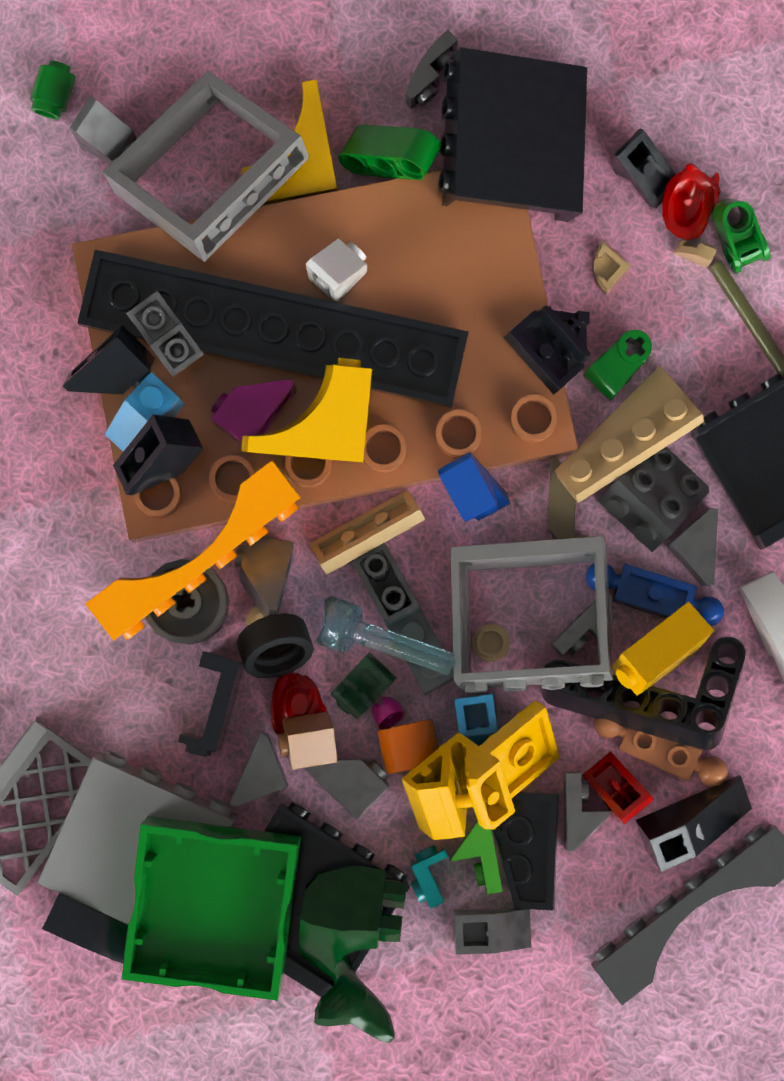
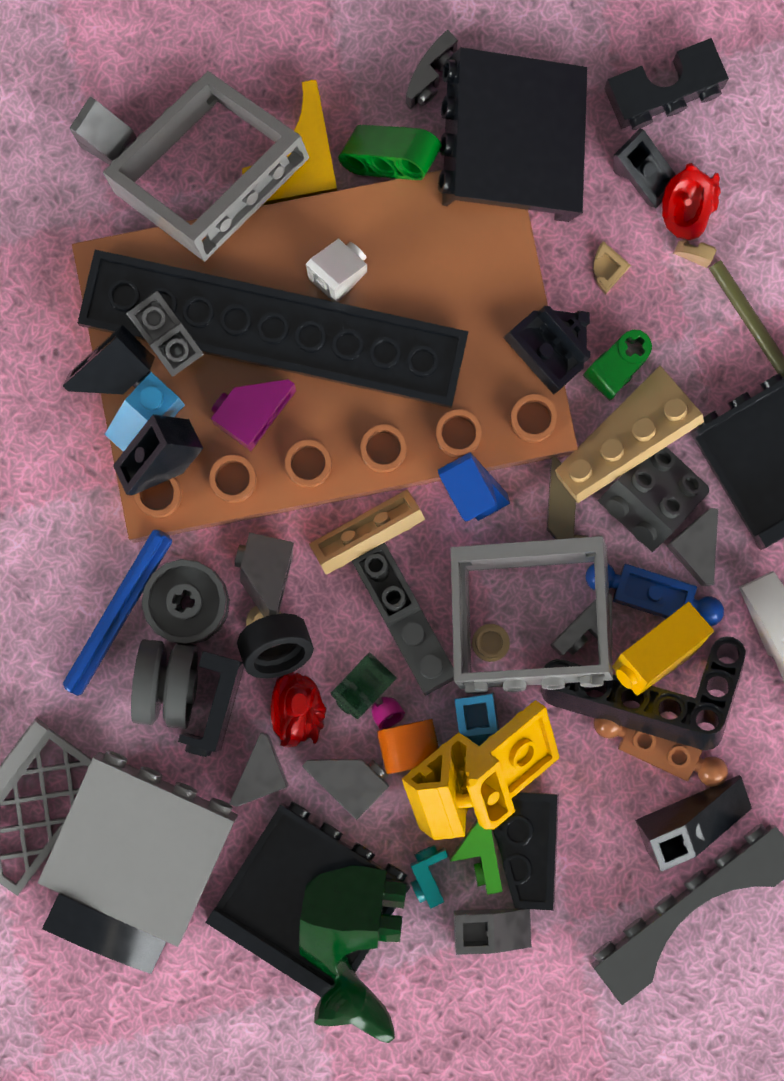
(52, 89): green brick -> none
(117, 612): none -> blue axle
(130, 600): light orange arch -> none
(159, 683): none -> dark grey wheel
(211, 907): green tile -> none
(308, 741): brick -> none
(331, 425): yellow arch -> none
(345, 627): clear light blue piece -> none
(577, 822): flat silver slope -> none
(617, 788): red slope -> none
(638, 99): none -> black arch
(743, 241): green piece -> none

